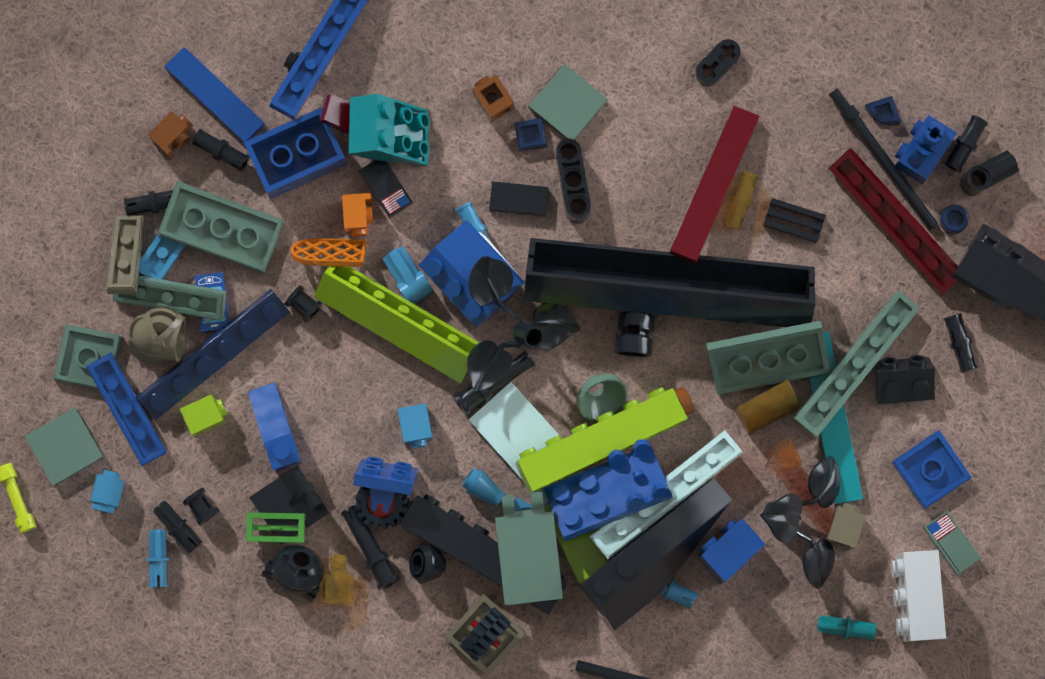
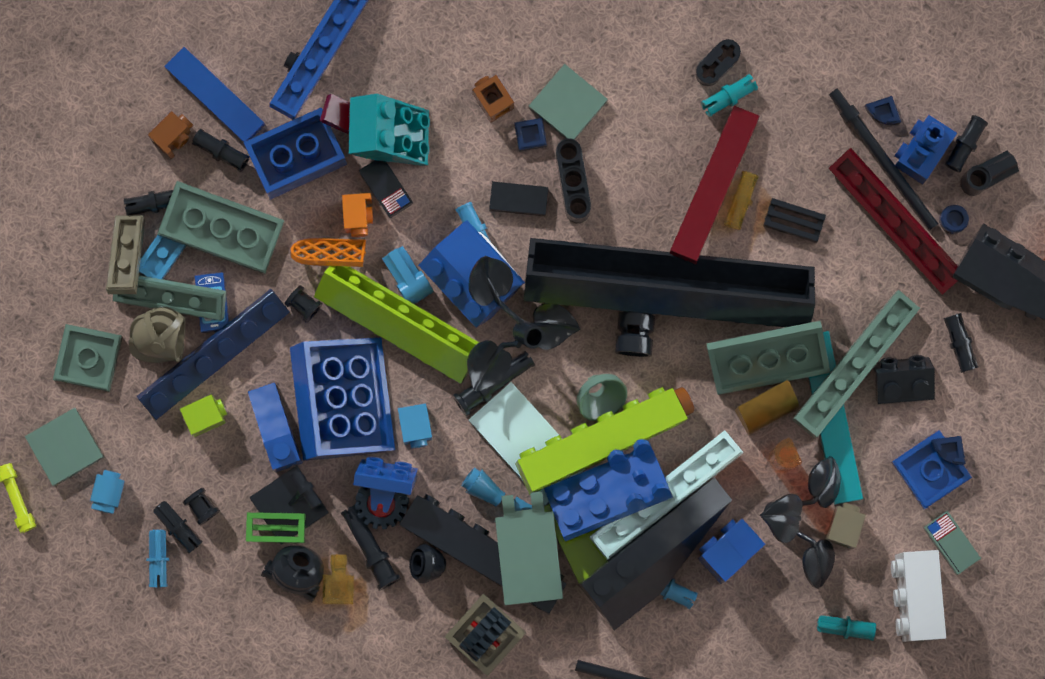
(126, 409): blue tile -> none
(342, 398): none -> blue slope
(729, 95): none -> teal pin
(950, 449): none -> dark blue tile

